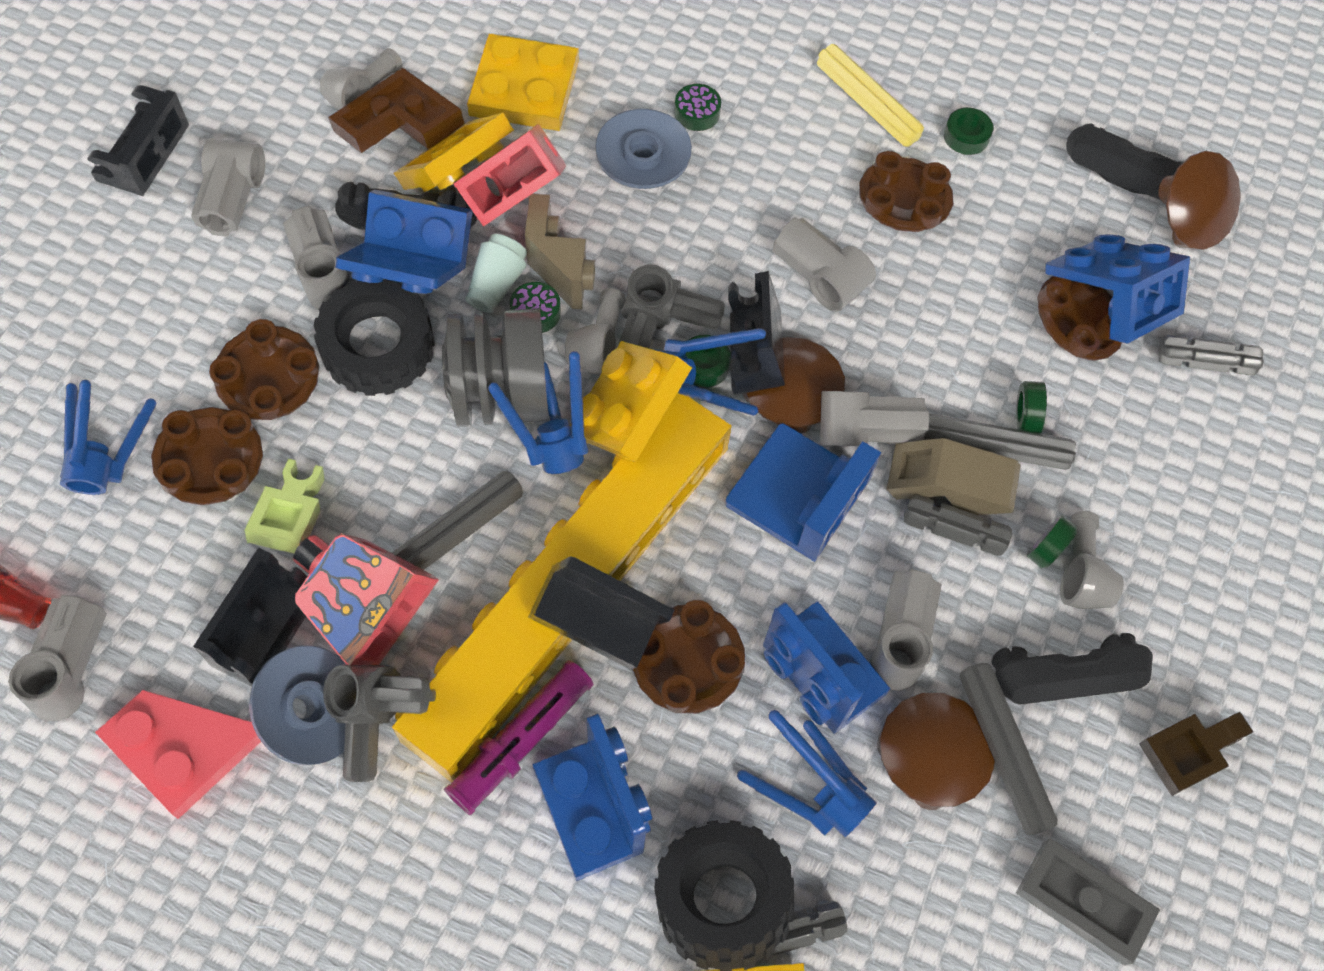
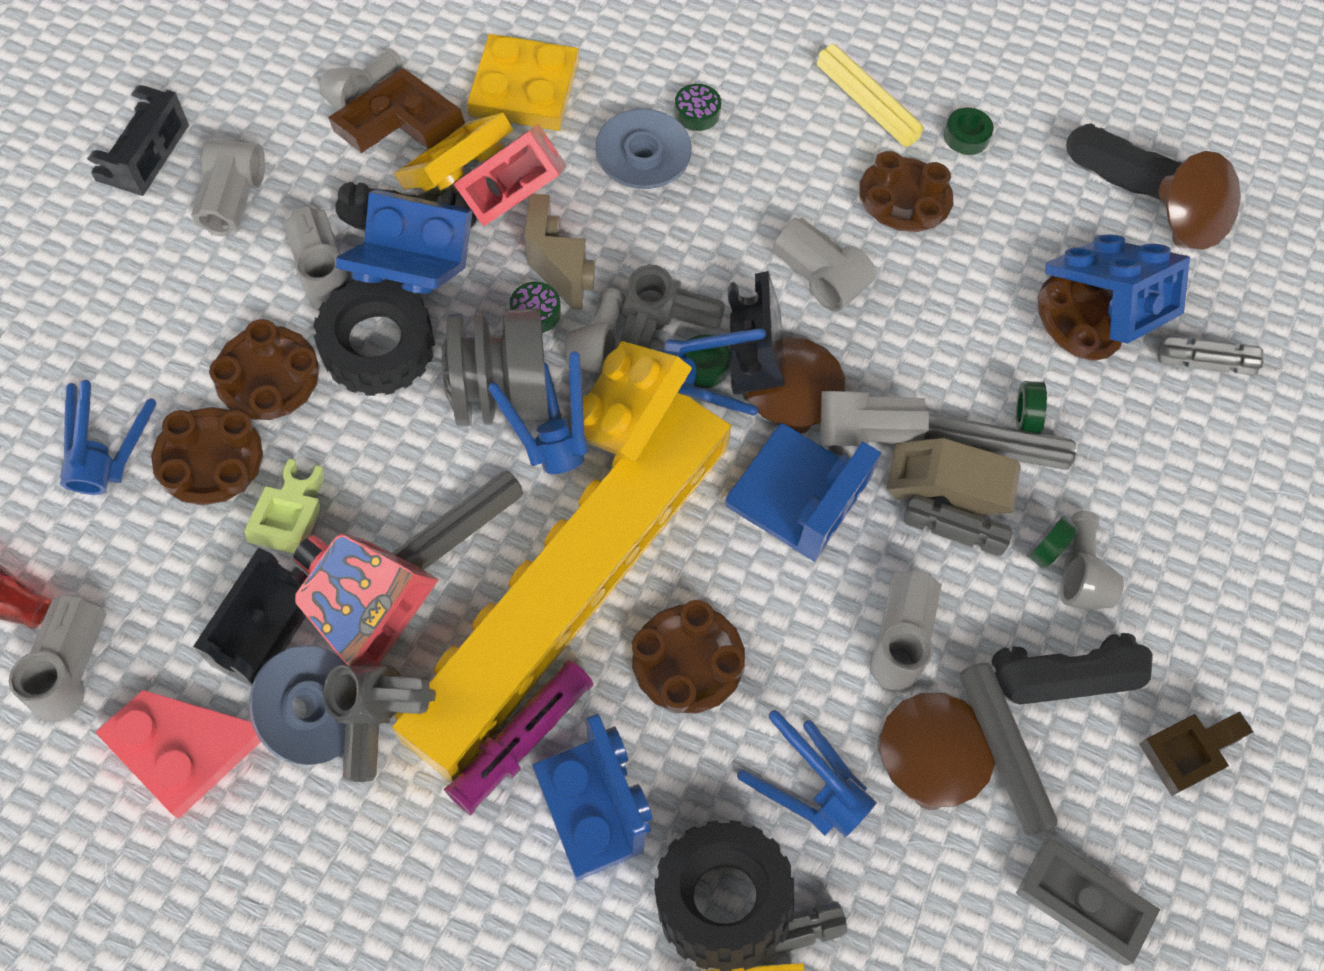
(495, 271): light aqua cone -> none
(598, 611): black panel -> none
(822, 665): blue bracket -> none

